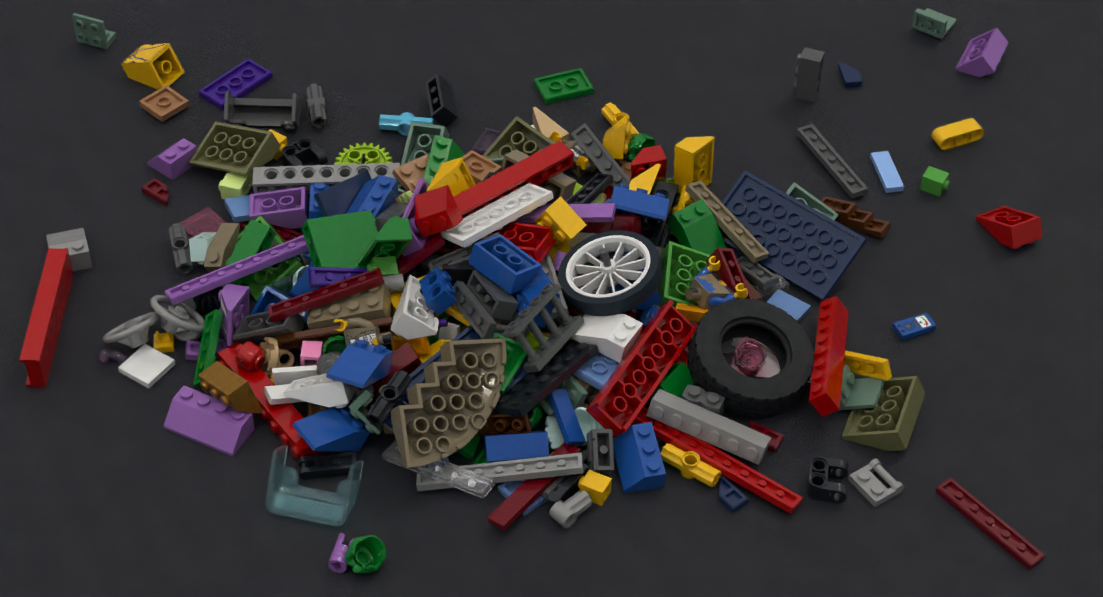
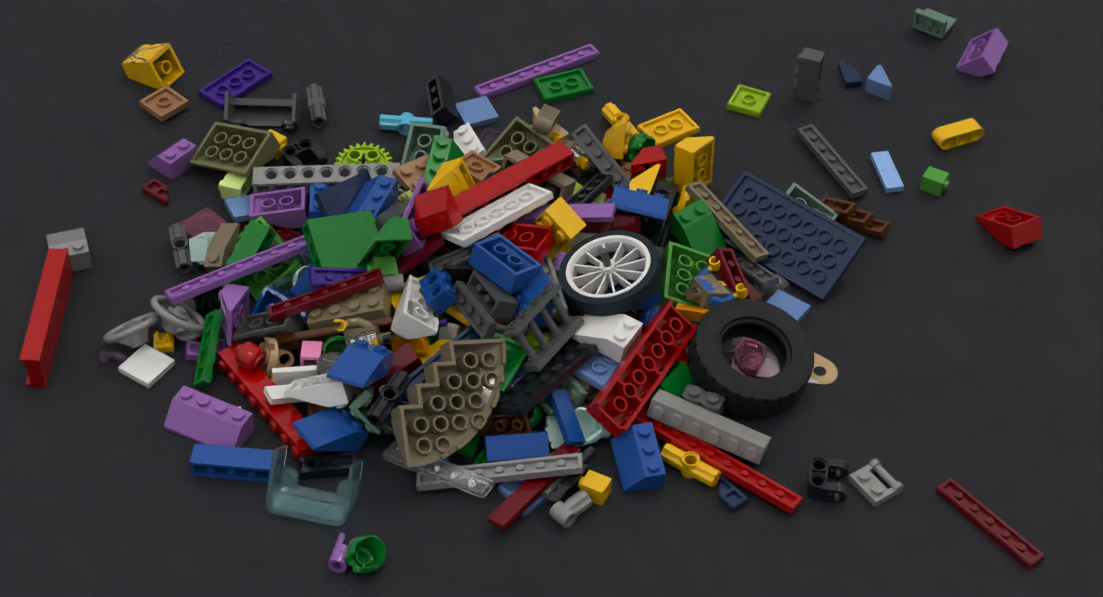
(92, 31): sand green bracket -> none
(229, 388): pearl gold slope -> none
(231, 462): none -> blue brick
(467, 140): none -> white wing
(477, 112): none -> medium blue tile
(541, 69): none -> medium lavender tile
(546, 119): none -> dark tan beam
(600, 451): dark grey brick -> none
(669, 127): none -> yellow tile
(748, 101): none -> lime tile
(776, 439): dark red tile -> none
(829, 356): red brick -> none
(859, 392): sand green bracket -> none
(868, 365): yellow plate -> none
(878, 83): none -> medium blue slope
(893, 418): olive slope -> none
(914, 326): blue tile -> none

